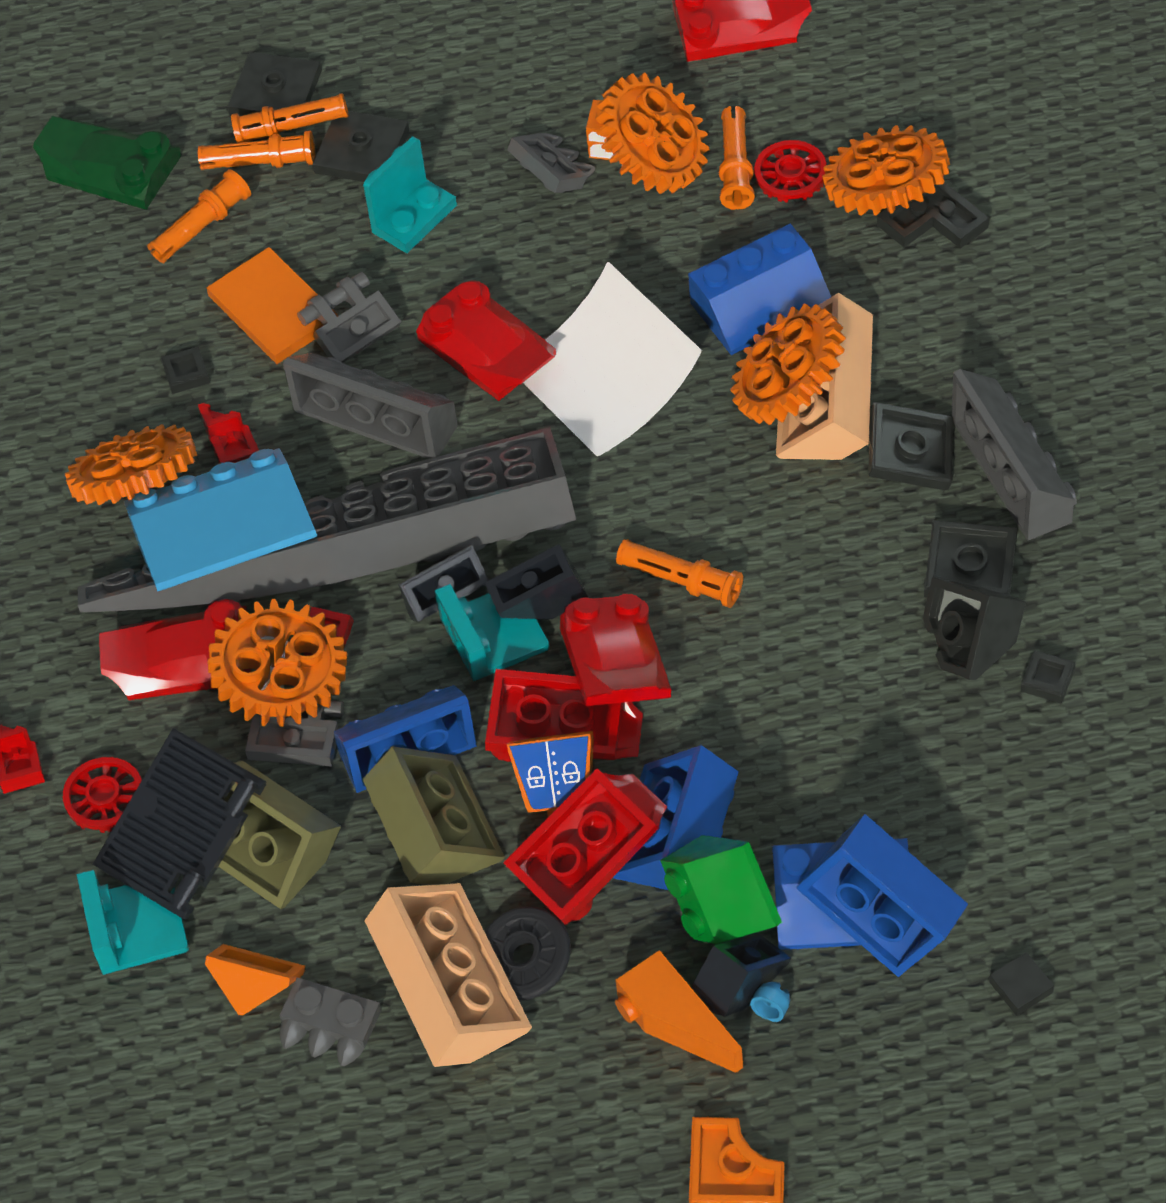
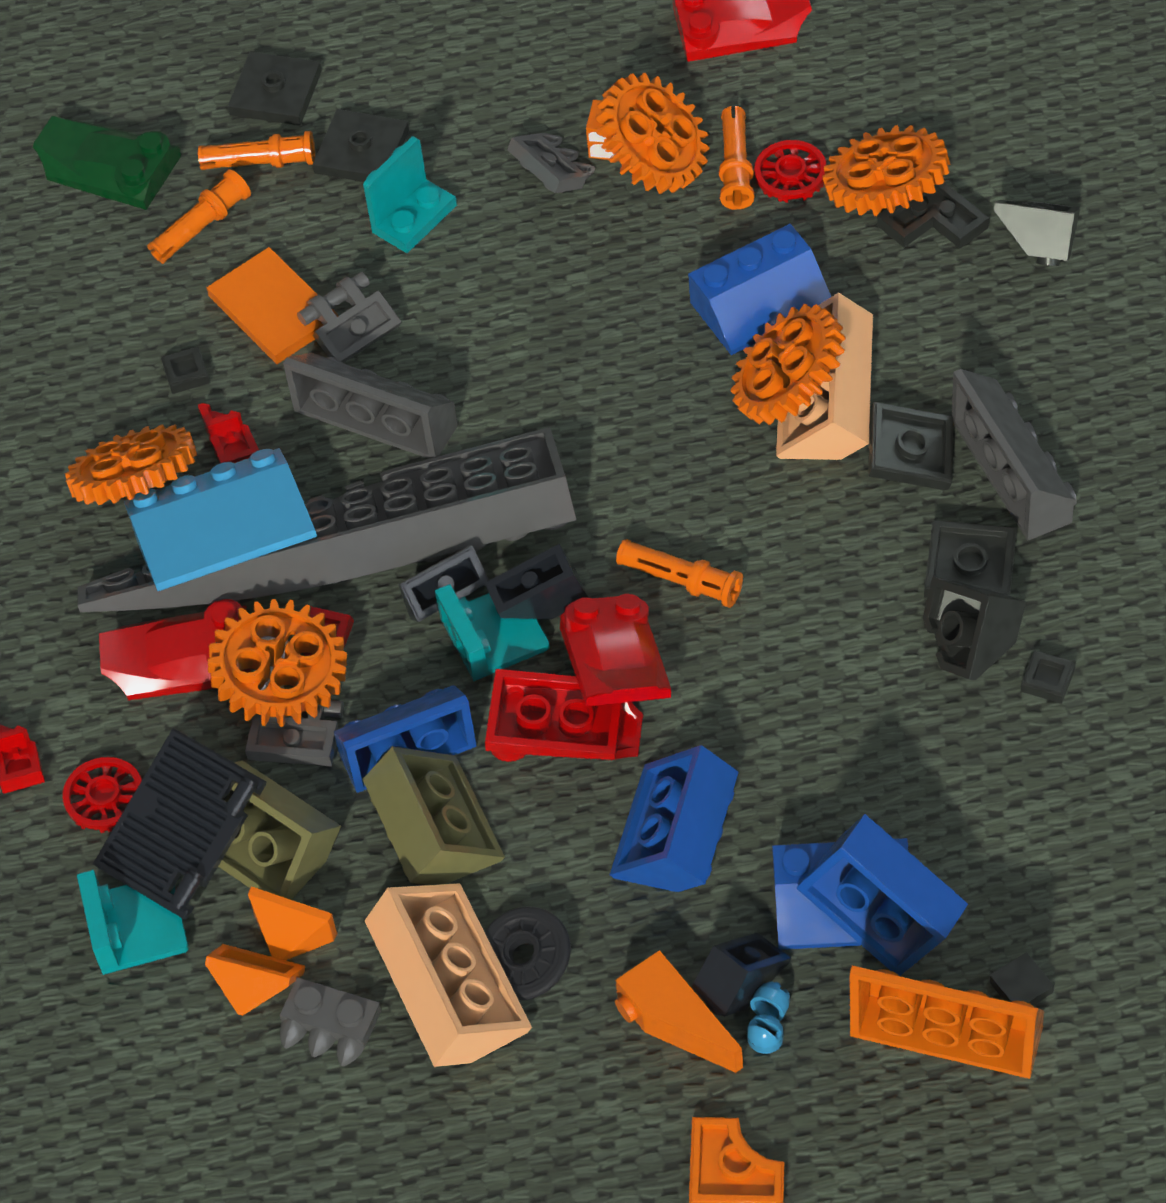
(290, 925): none -> orange slope
(334, 107): orange pin -> none
(483, 339): red slope -> none
(551, 768): blue torso -> none
(586, 842): red slope -> none
(613, 364): white sticker -> none
(719, 889): green slope -> none
(763, 1040): none -> dark azure hinge
(944, 1021): none -> orange slope
(1041, 228): none -> slope

